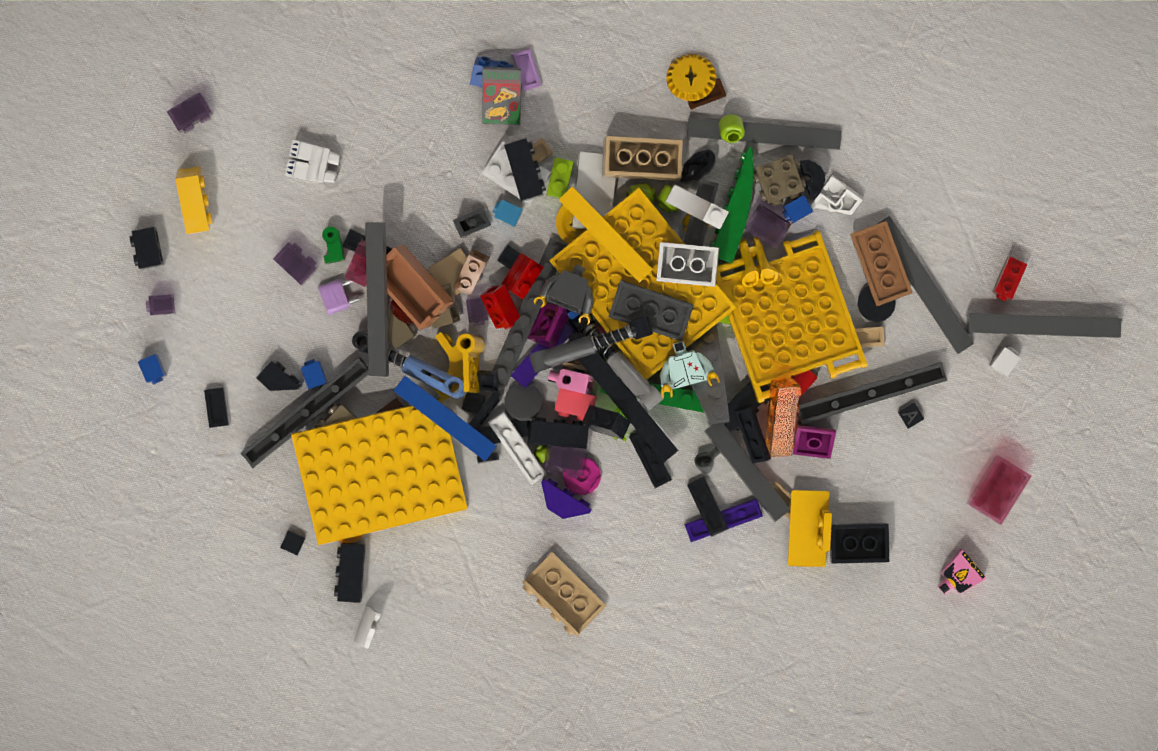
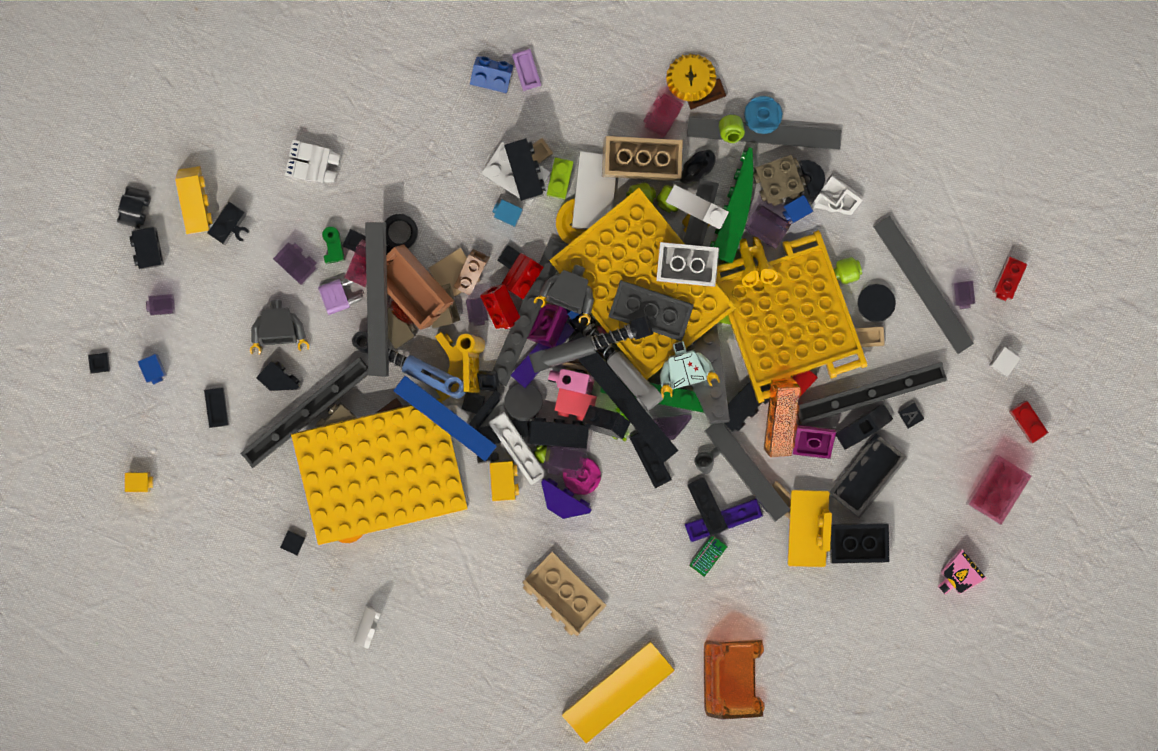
(99, 363): none -> black tile
(132, 207): none -> black cylinder
(138, 482): none -> yellow brick
(190, 113): clear purple brick -> none
(228, 224): none -> black brick
(277, 327): none -> dark grey torso
(313, 374): blue brick -> none
(350, 572): black brick -> none
(414, 230): none -> black tyre
(472, 223): dark grey slope -> none
(501, 95): tile -> none
(502, 481): none -> yellow brick
(605, 234): yellow tile -> none
(618, 692): none -> yellow arch
(663, 116): none -> clear pink brick
(673, 425): none -> clear purple slope
(708, 556): none -> green tile
(731, 678): none -> clear orange windscreen
(752, 434): black tile -> none
(763, 114): none -> dark azure tile
(848, 270): none -> lime head
(864, 426): none -> black slope
(868, 475): none -> black slope
(881, 263): medium nougat plate -> none
(963, 294): none -> clear purple brick
(1028, 421): none -> red brick
(1043, 325): dark grey tile -> none

